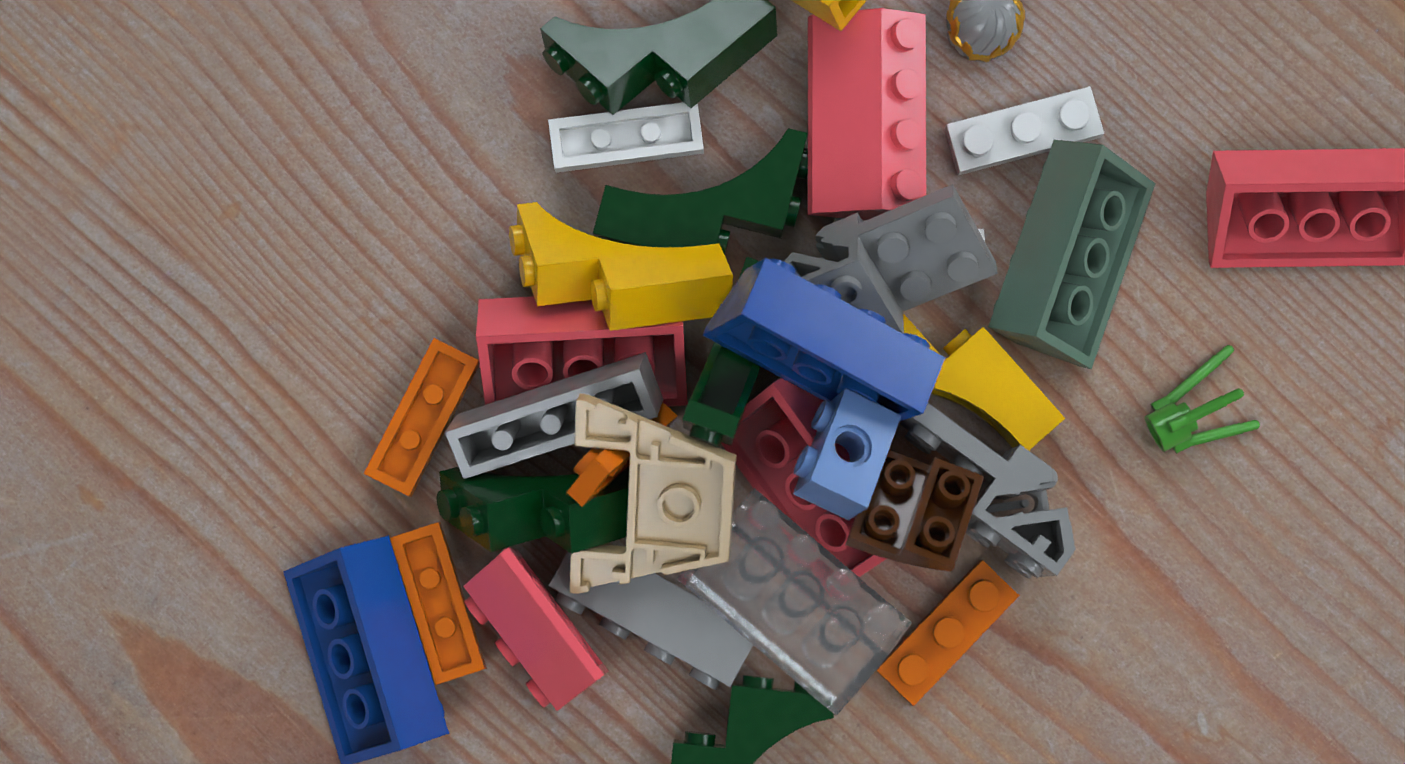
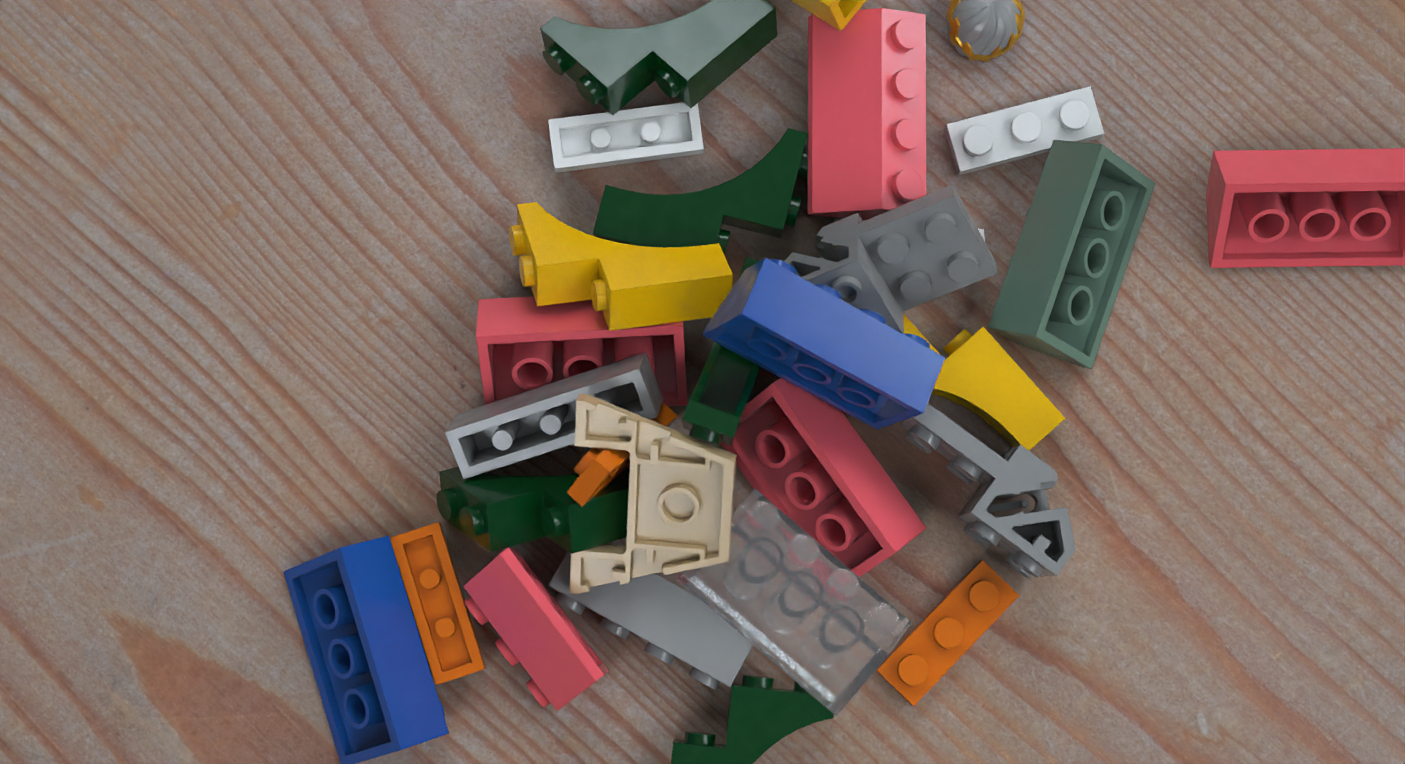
(422, 417): orange plate -> none
(865, 433): medium blue brick -> none
(917, 512): reddish brown slope -> none
(1173, 424): bright green plant -> none

